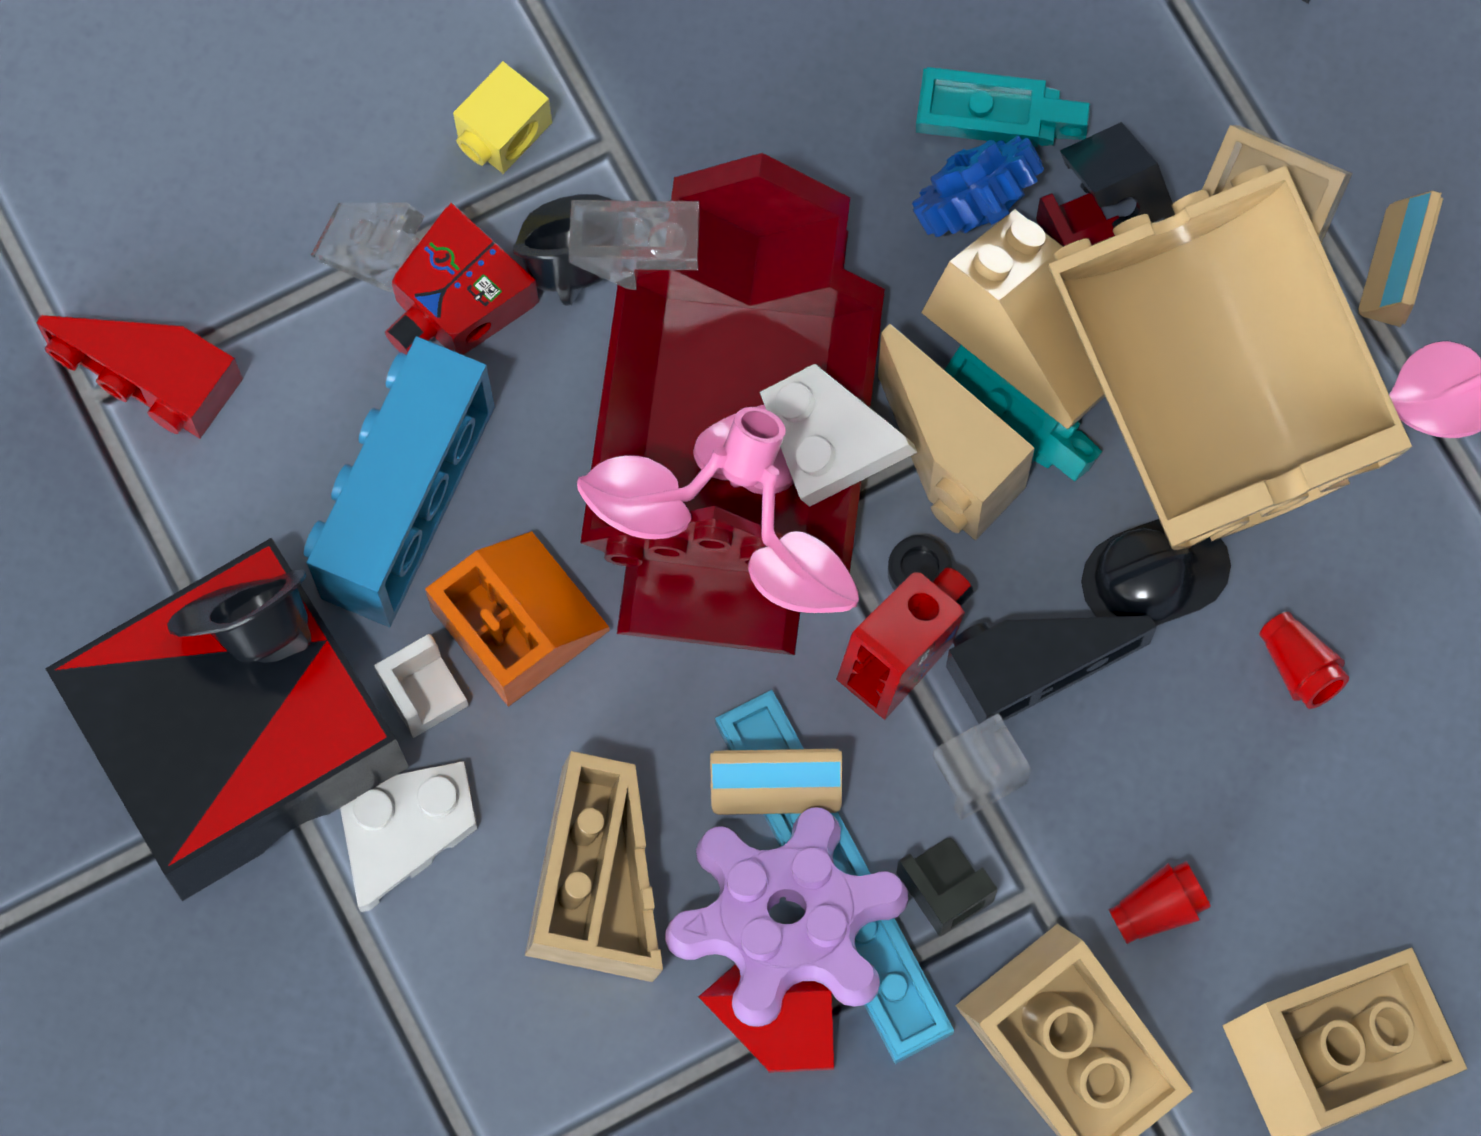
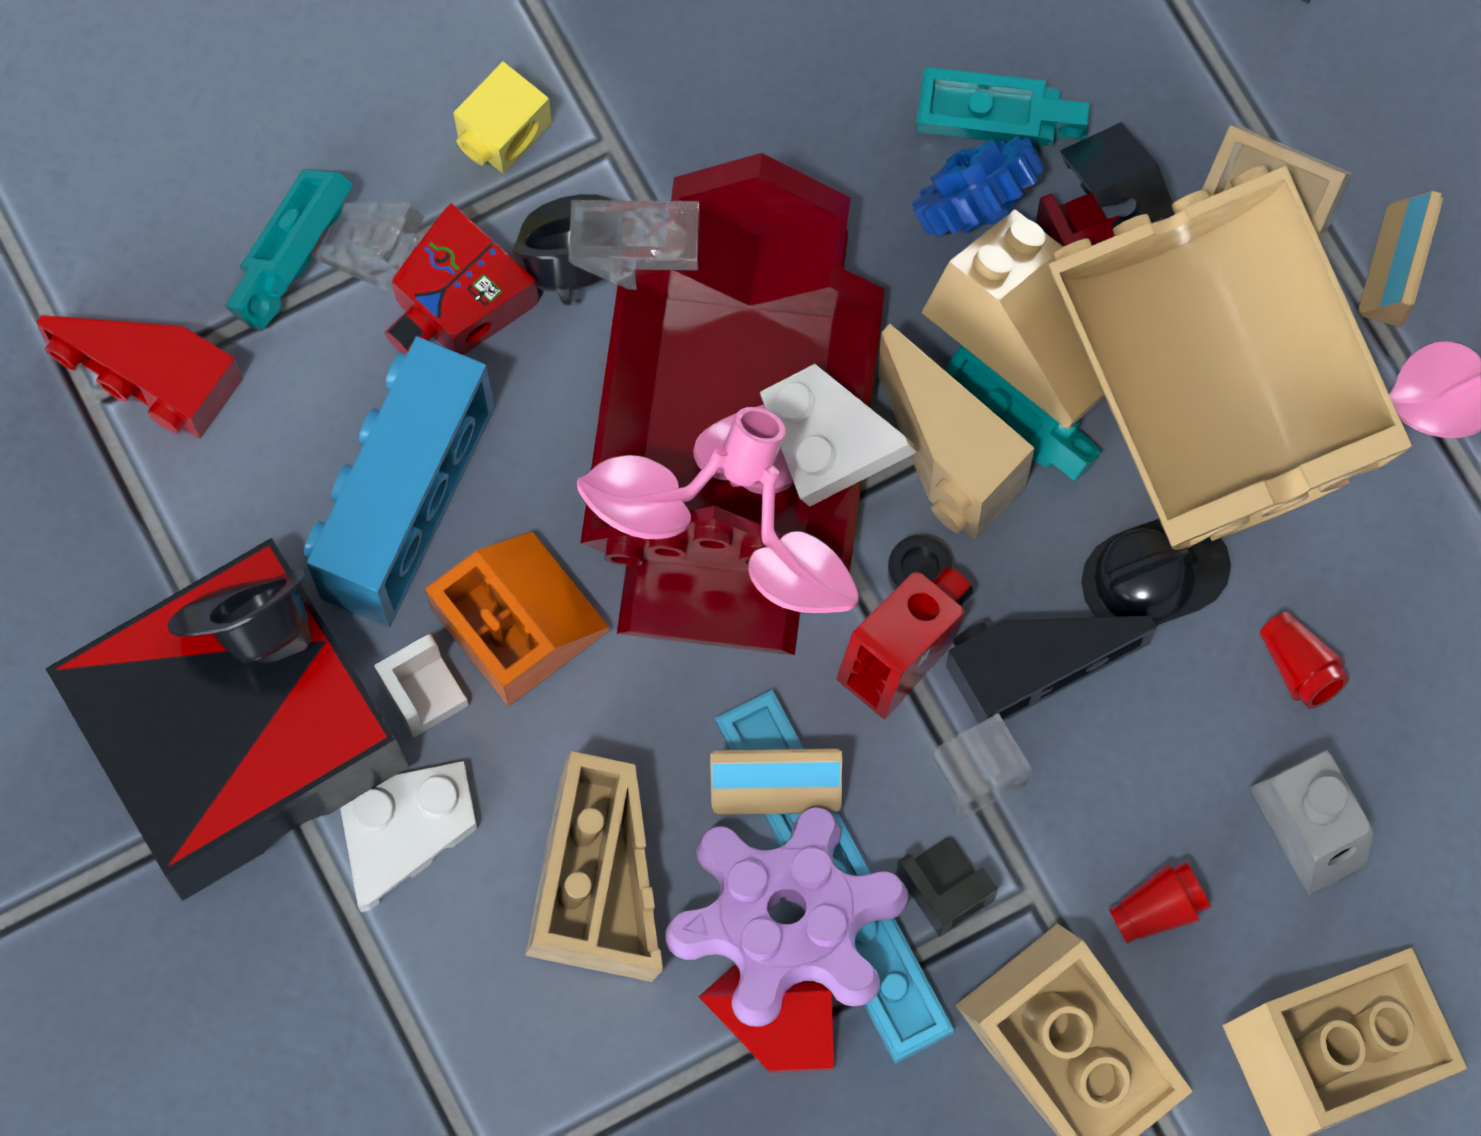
(286, 244): none -> teal hinge
(1315, 820): none -> light grey torso

